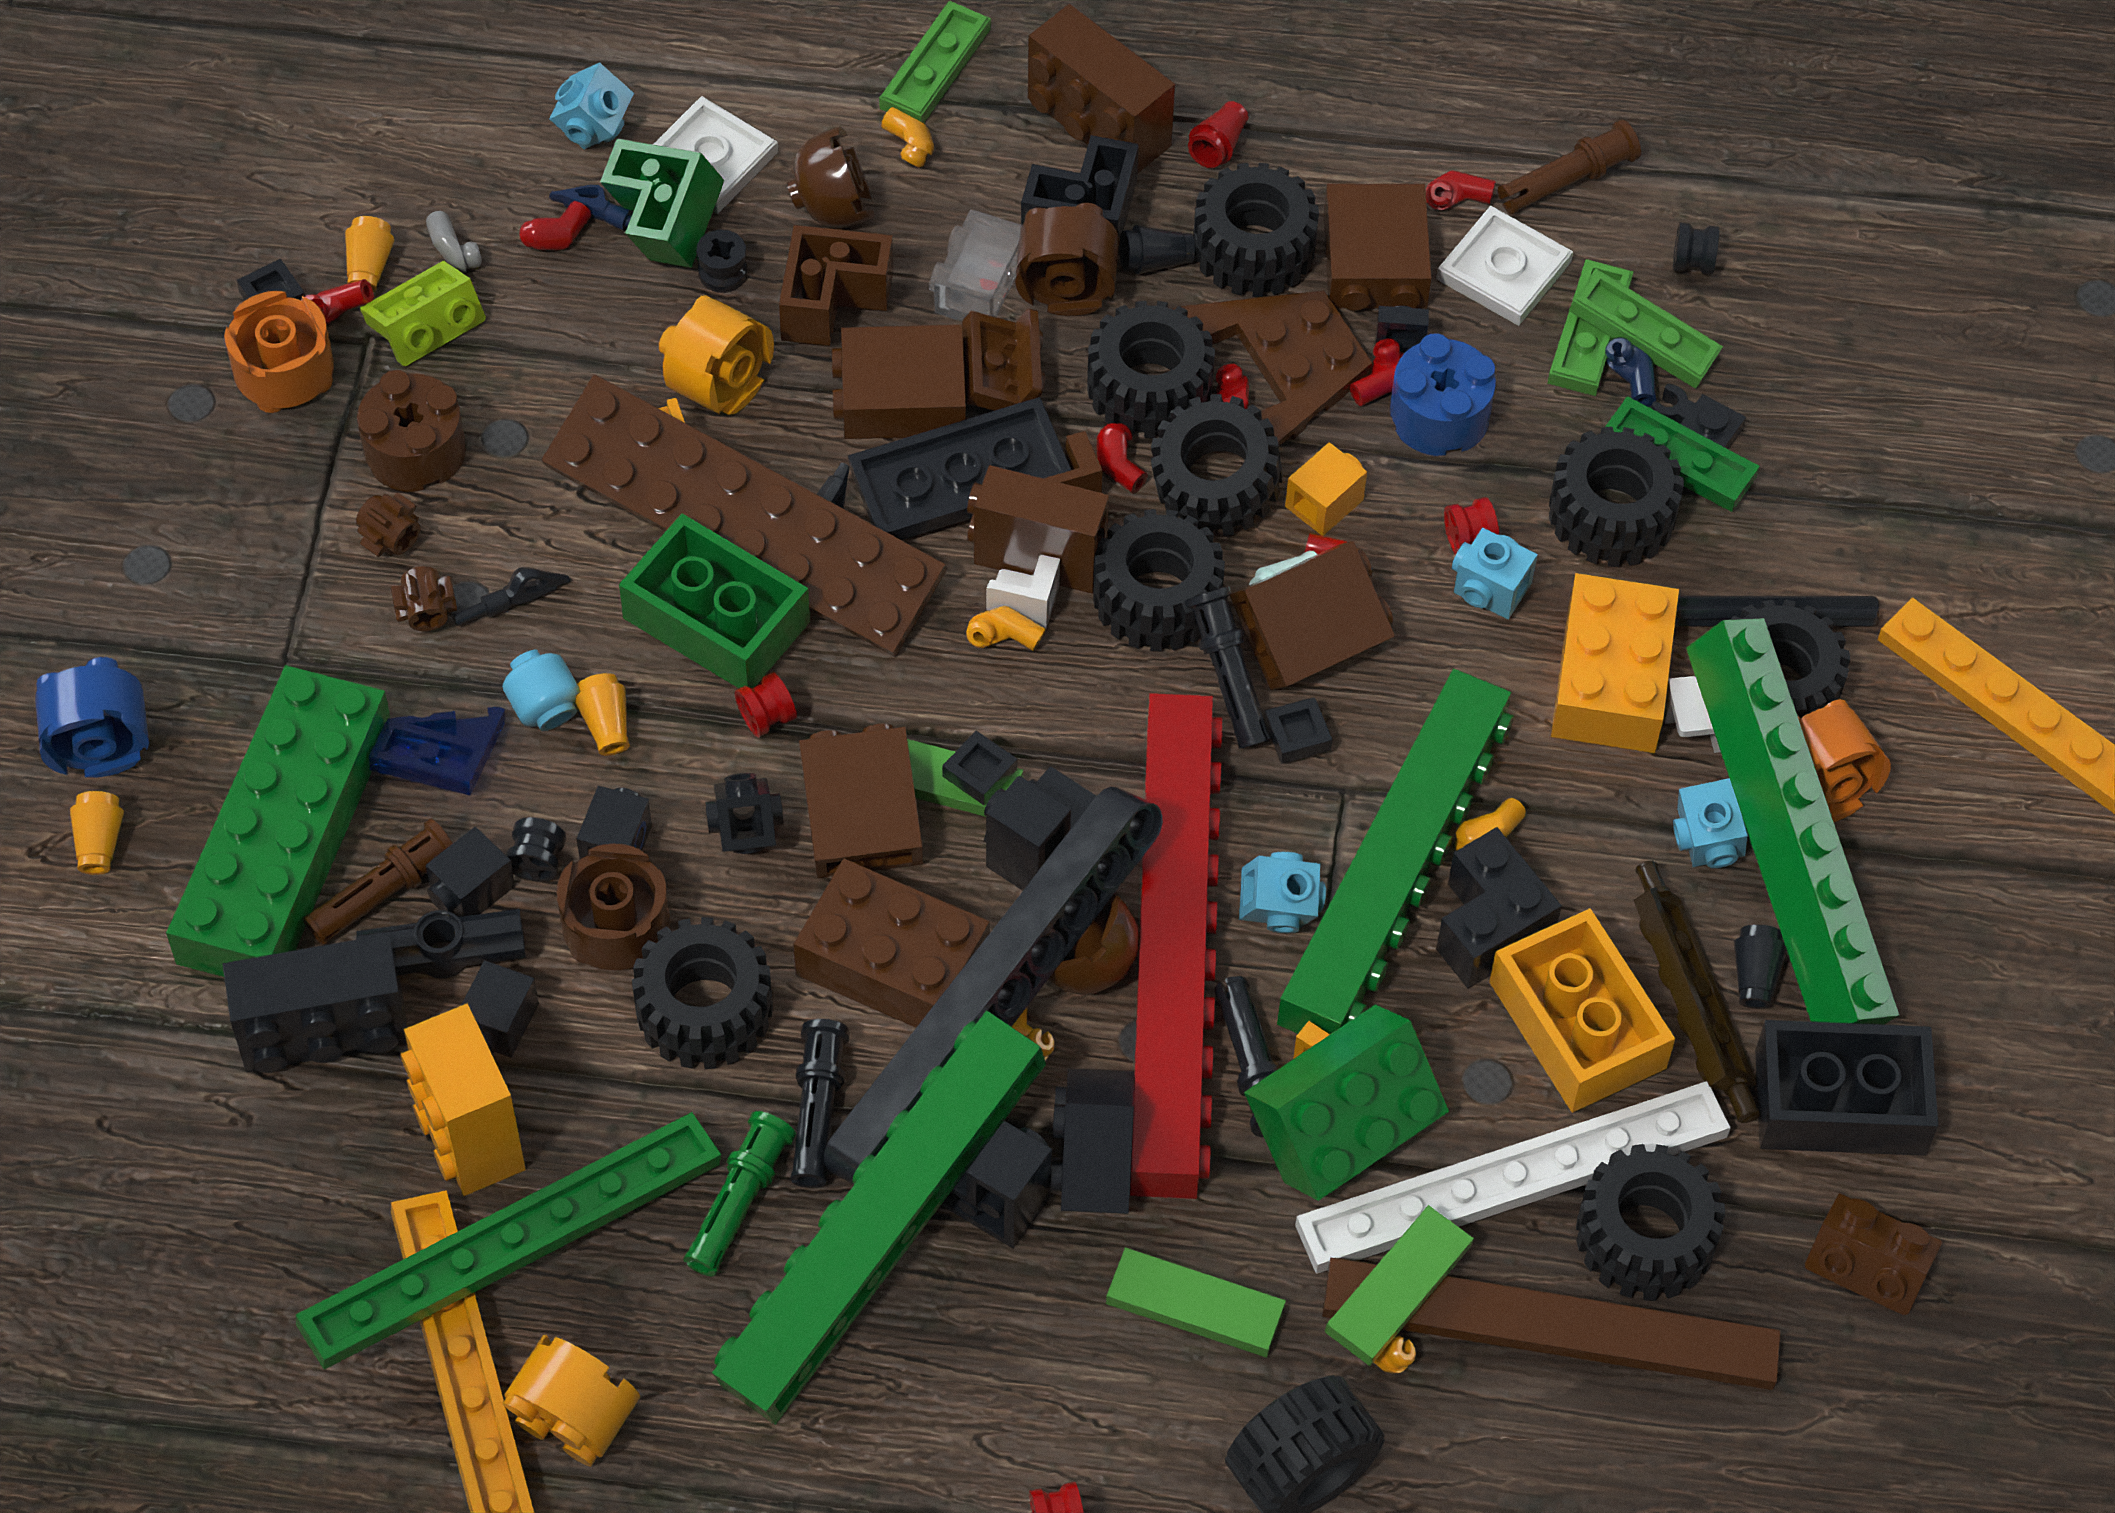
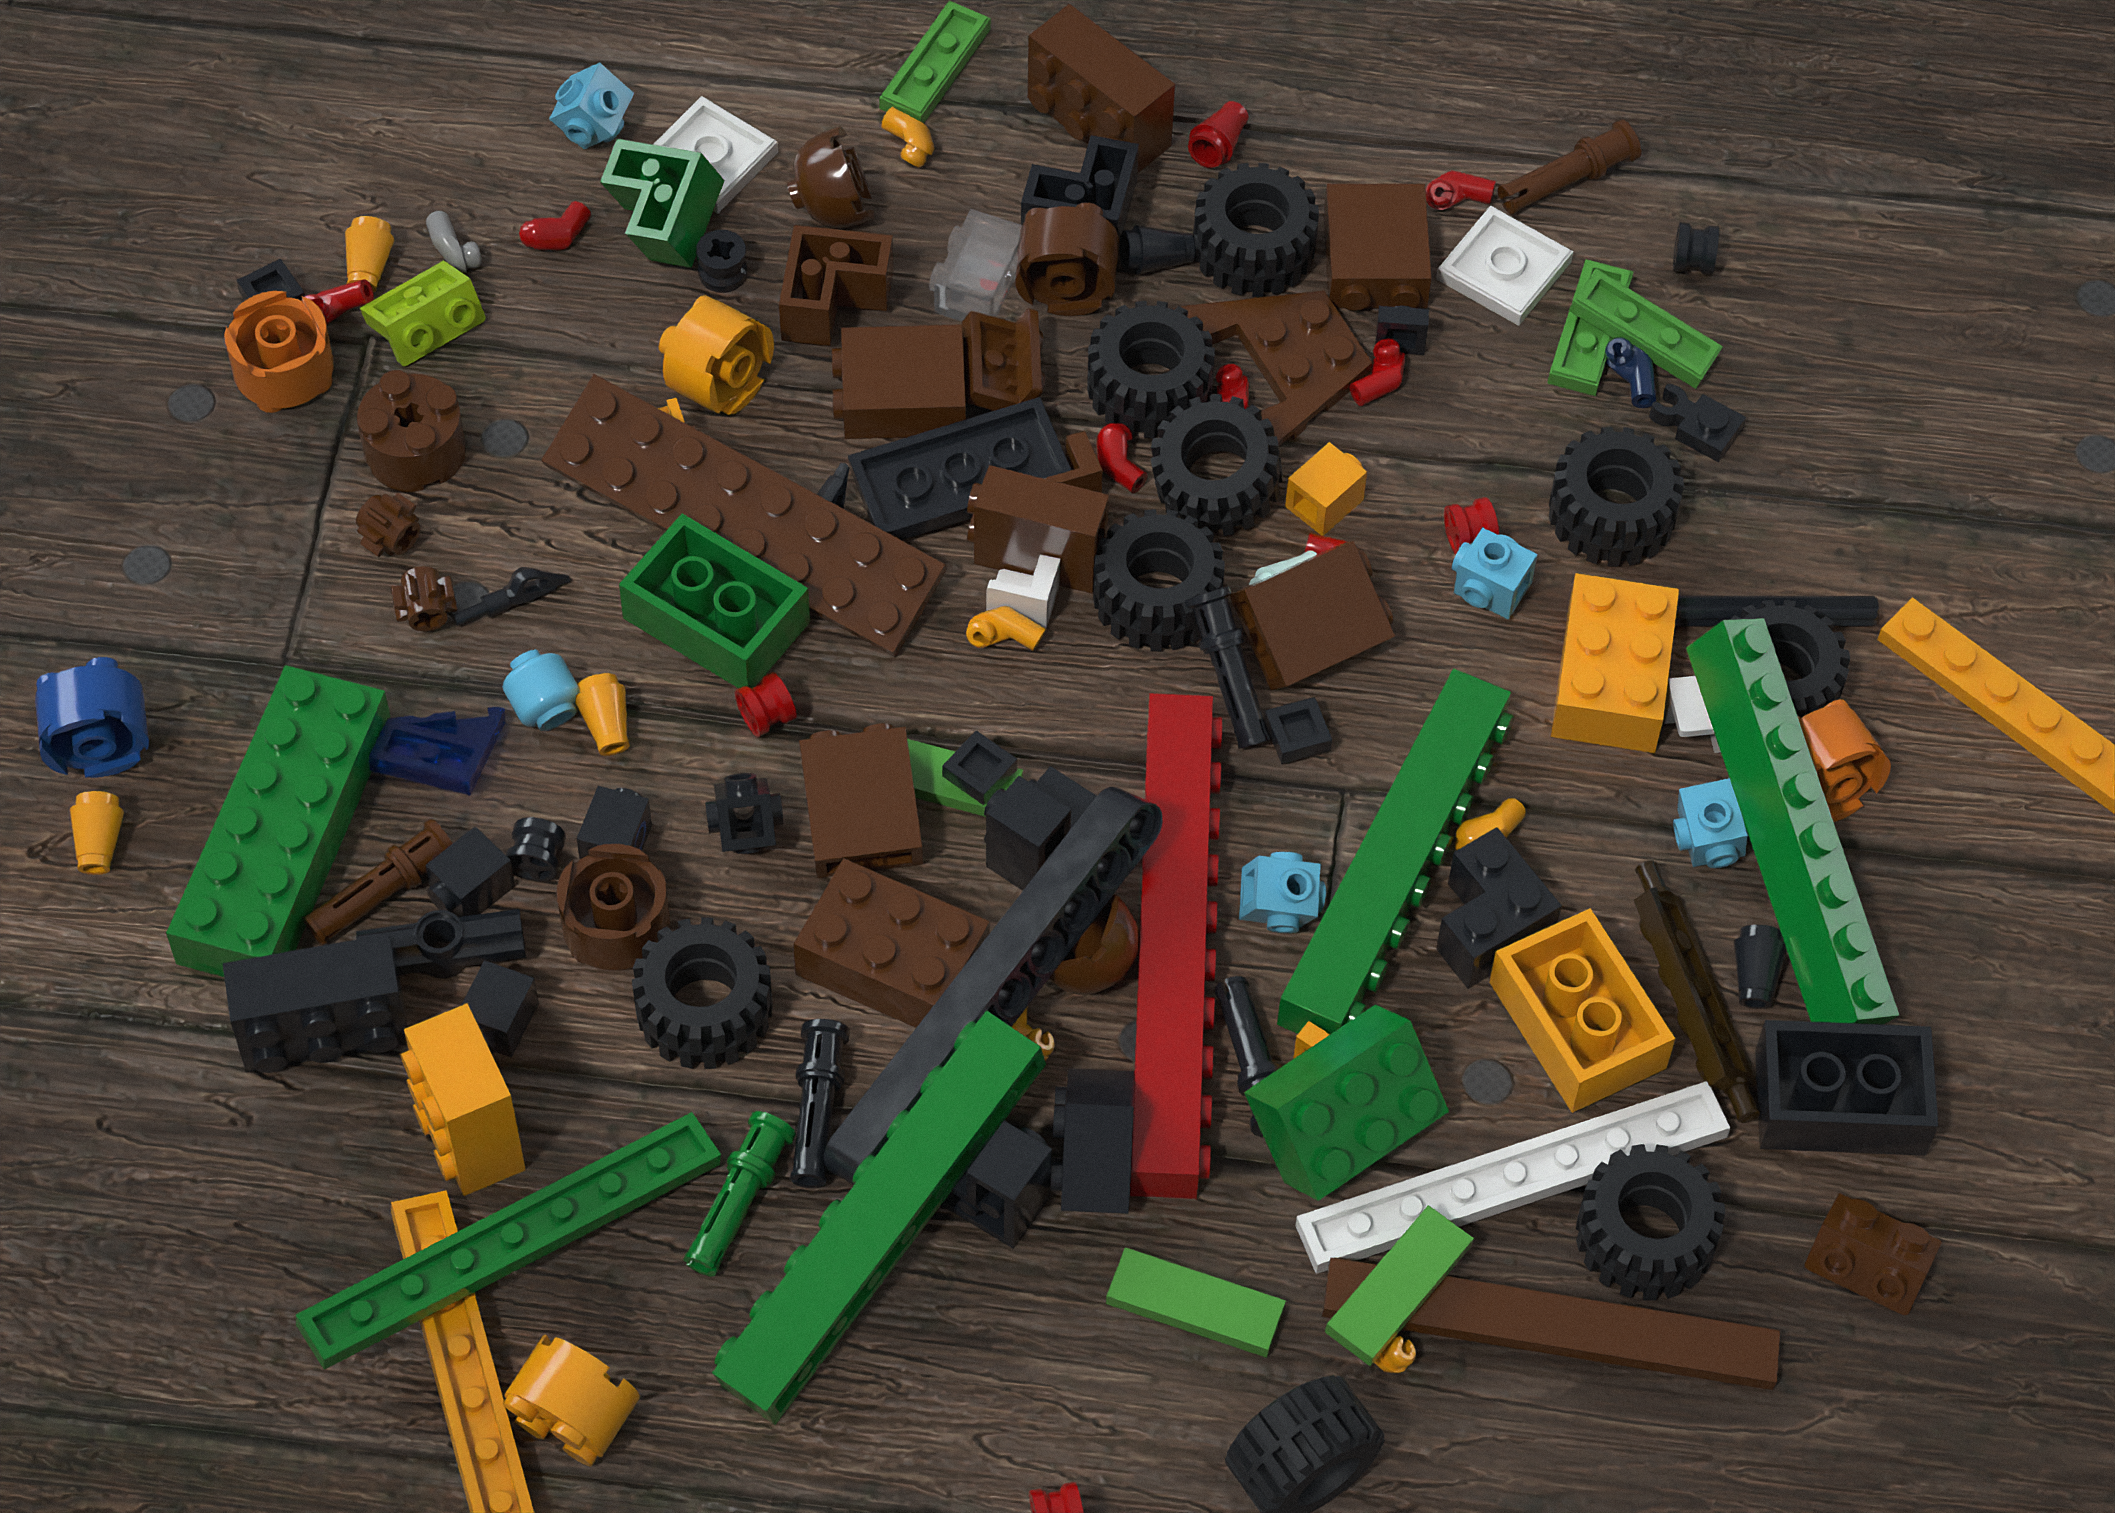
(597, 202): dark blue hand -> none
(1442, 395): blue brick -> none
(1704, 465): green plate -> none

